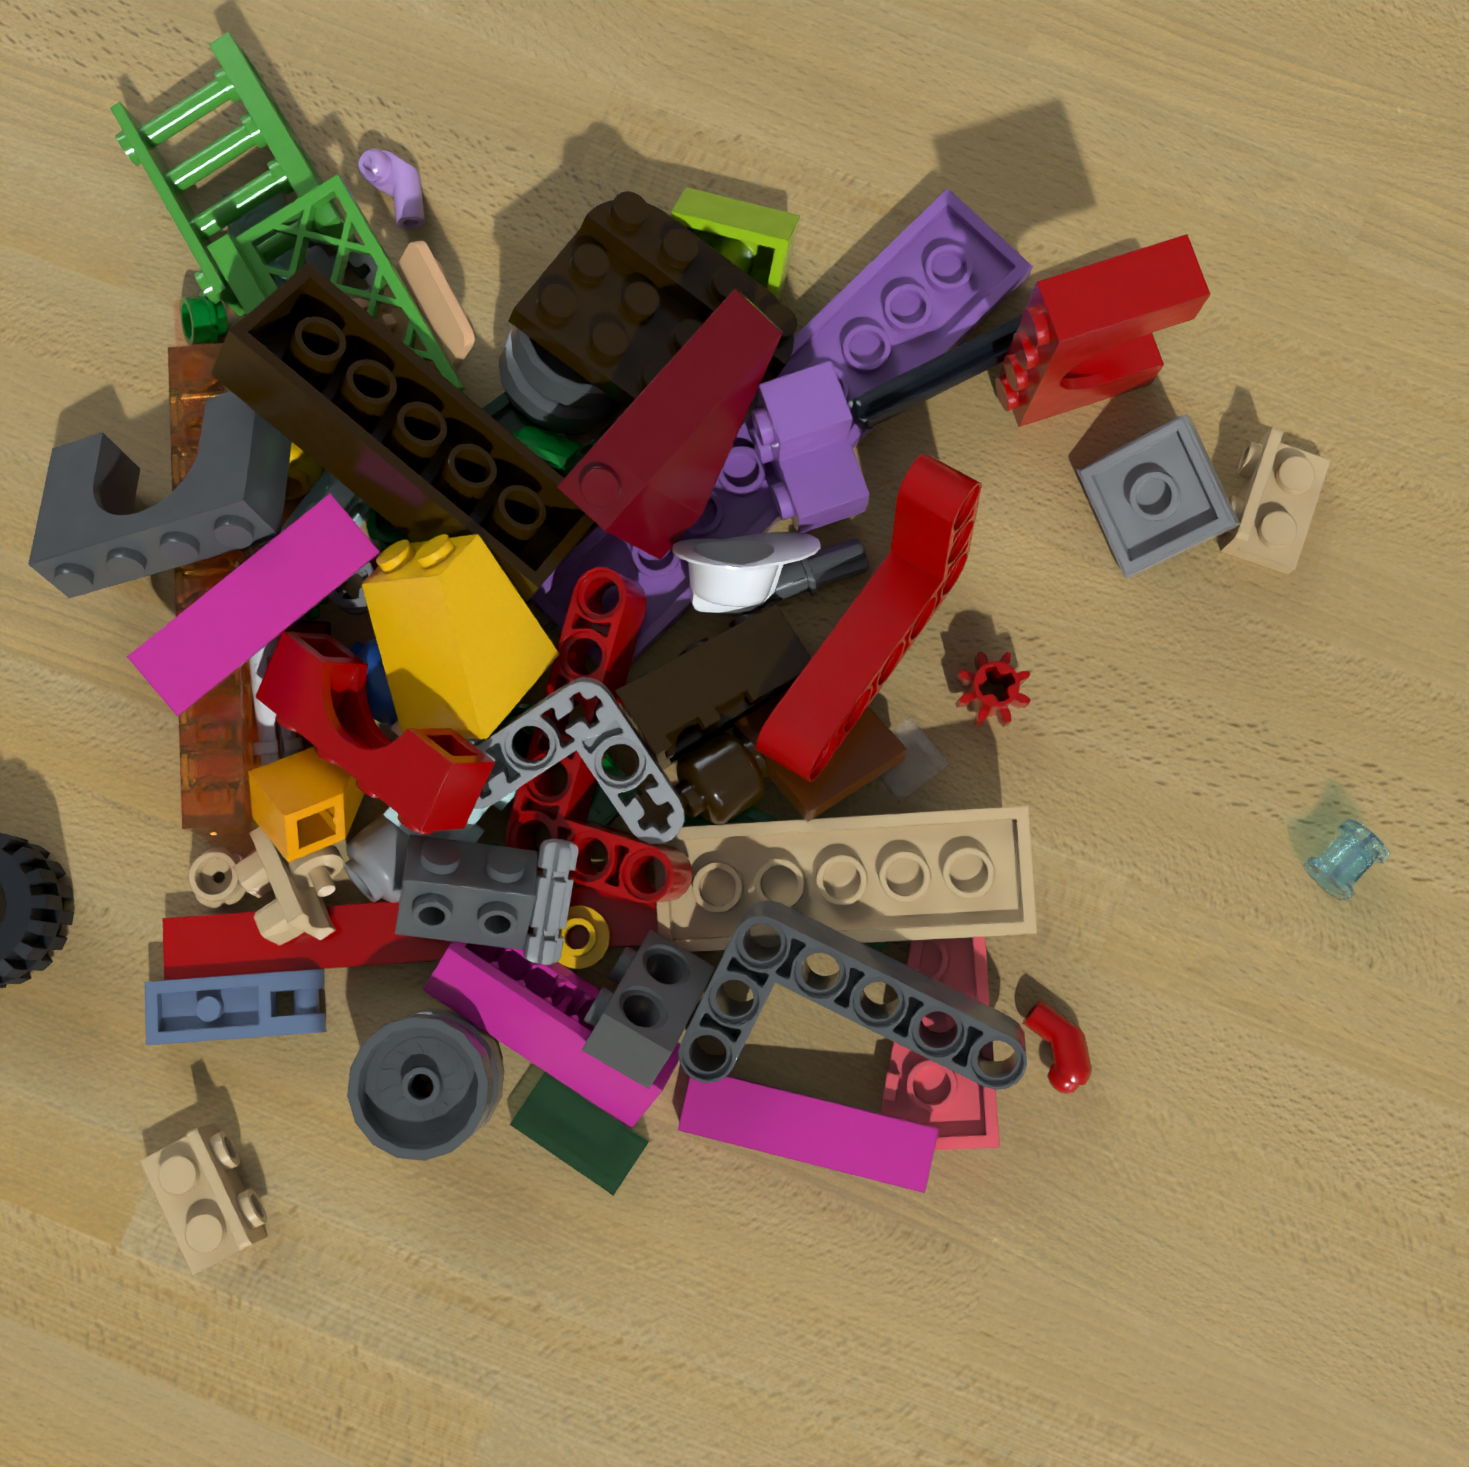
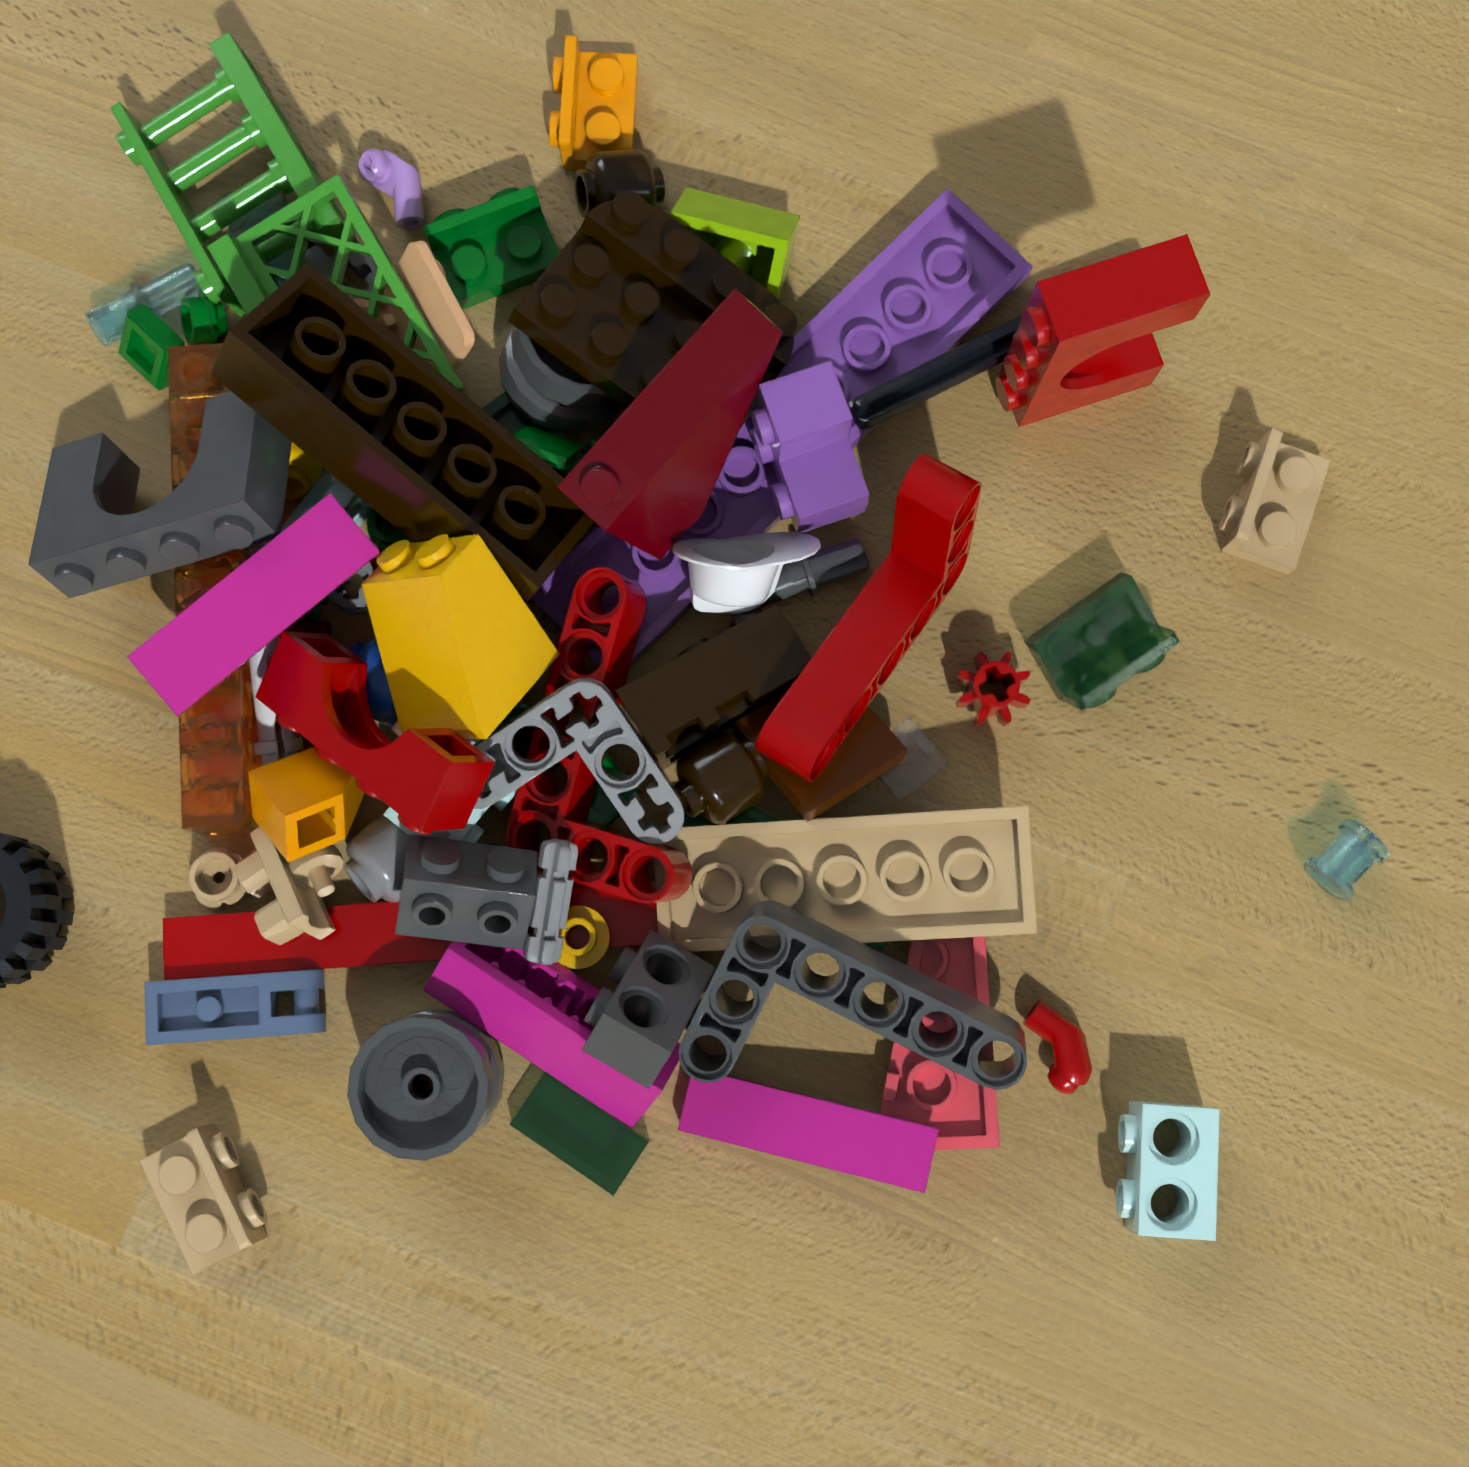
(146, 345): none -> green tile
(158, 295): none -> clear light blue axle
(492, 245): none -> green bracket
(595, 102): none -> light orange bracket
(614, 172): none -> dark brown head
(1100, 644): none -> clear green bracket
(1158, 496): light grey tile -> none
(1188, 1168): none -> light aqua brick

